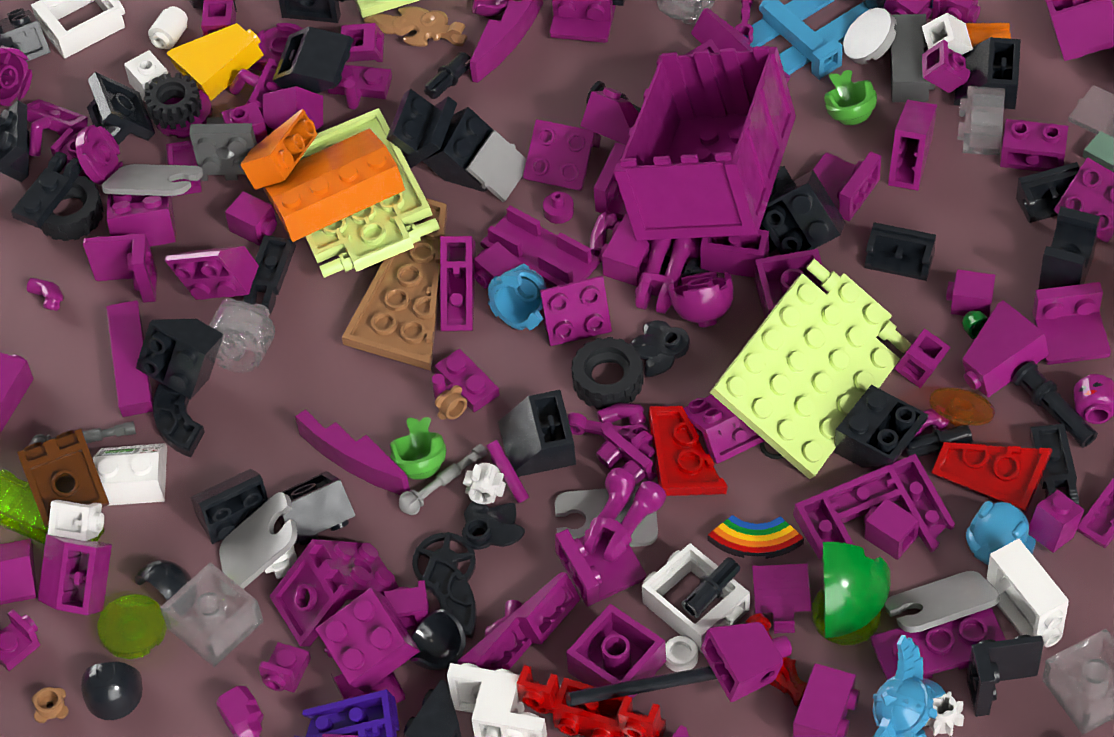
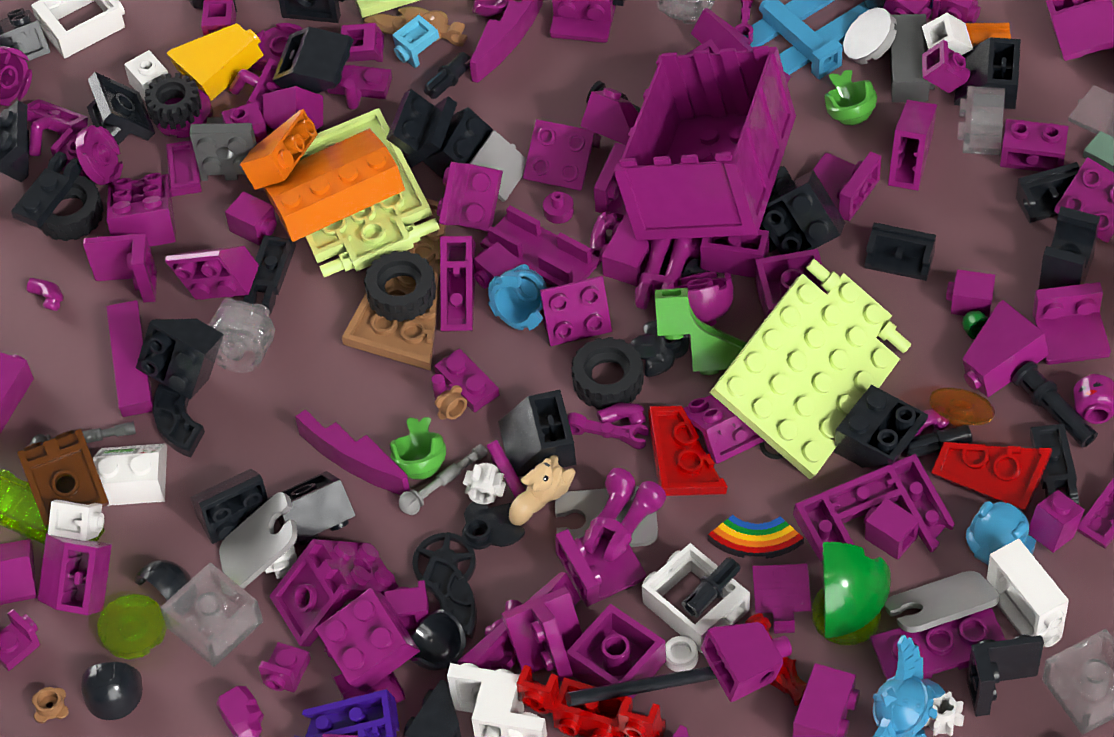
(152, 180): light grey piece -> none
(168, 28): white brick -> none
(405, 306): none -> black tyre
(413, 39): none -> medium azure bracket
(469, 195): none -> magenta bracket
(544, 483): none -> tan animal
(544, 632): none -> magenta bracket
(630, 452): magenta hips -> none
(710, 347): none -> bright green arch
(922, 358): magenta brick -> none

